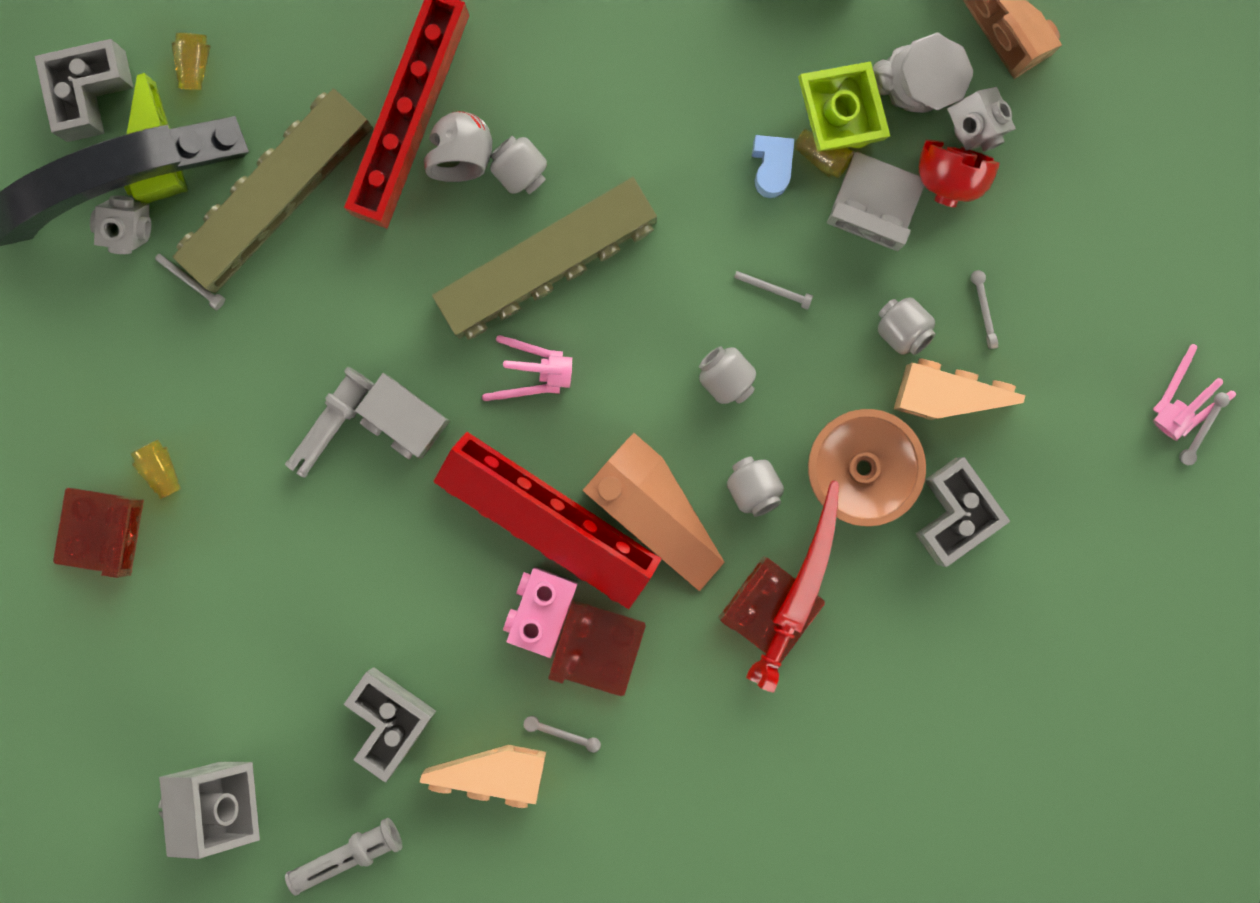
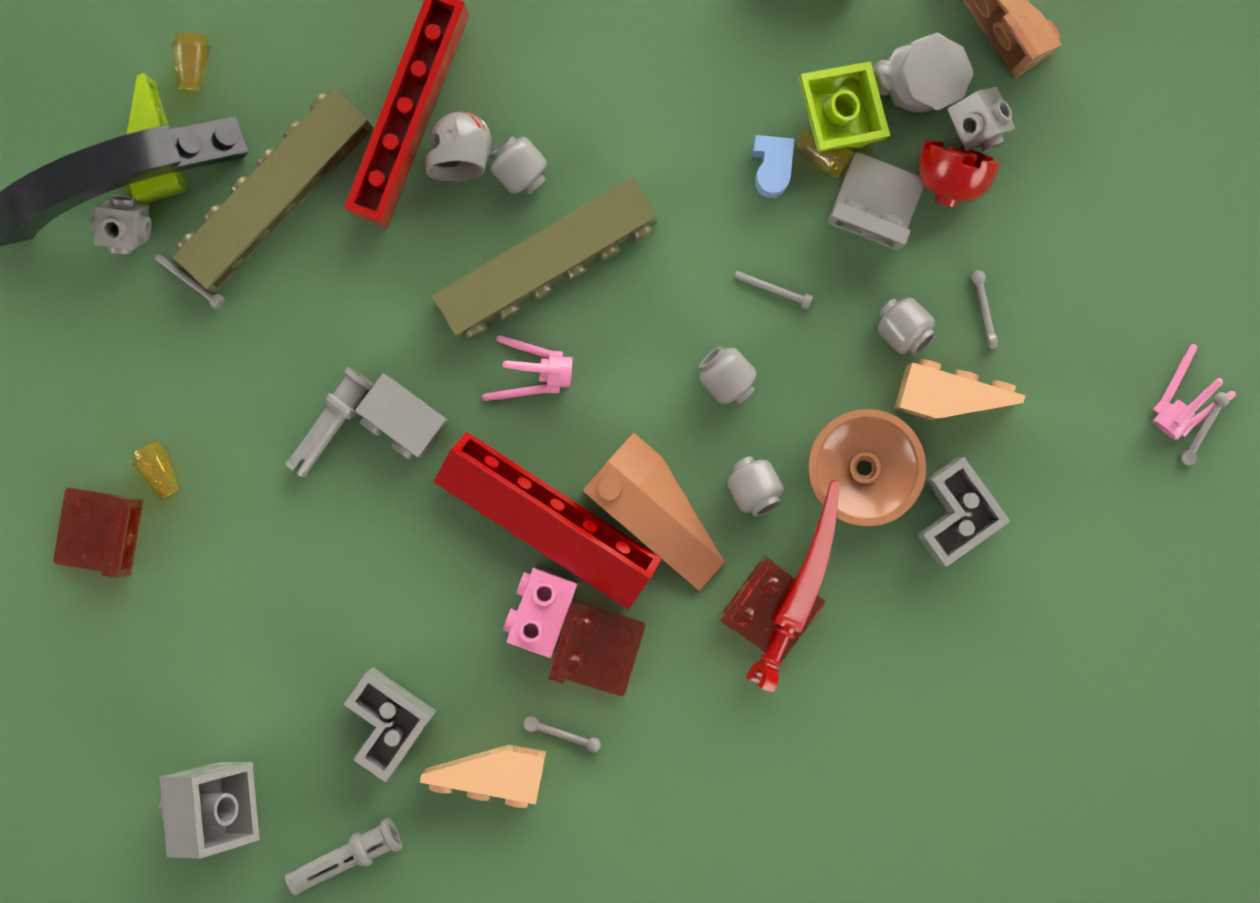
(74, 80): light grey brick -> none

